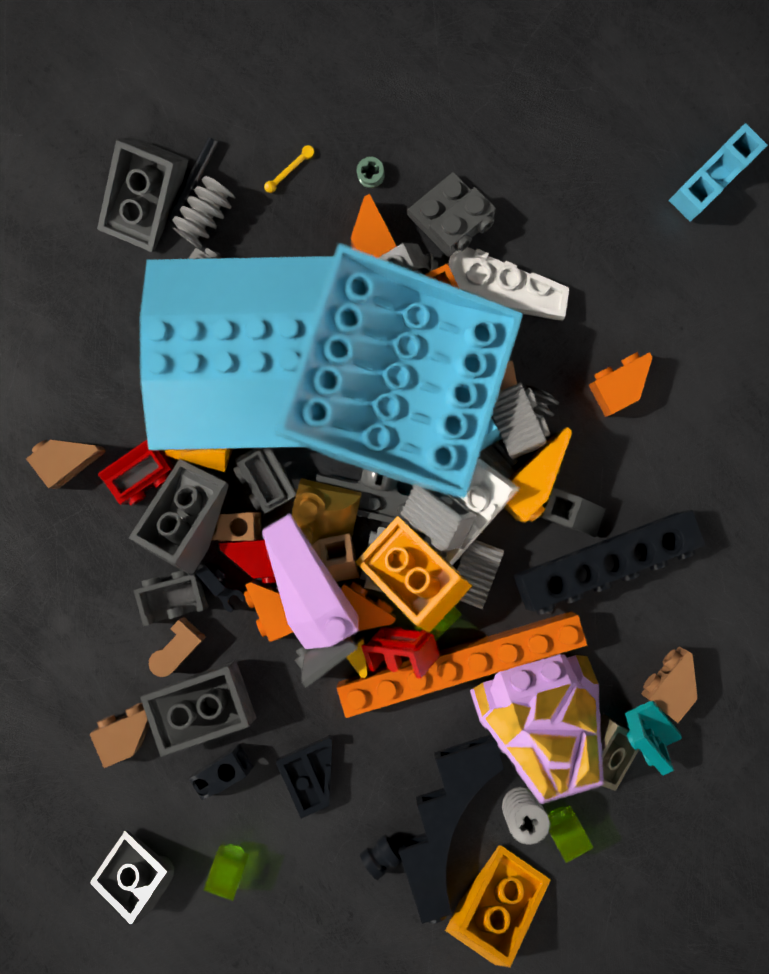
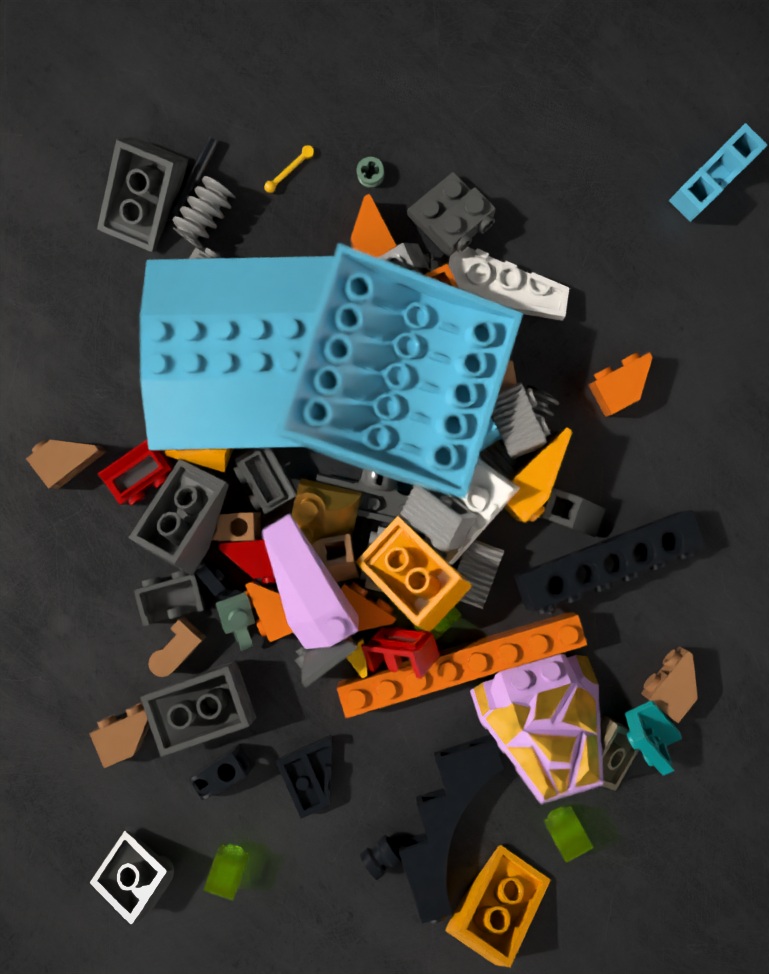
(235, 617): none -> sand green plate
(525, 816): light grey piece -> none

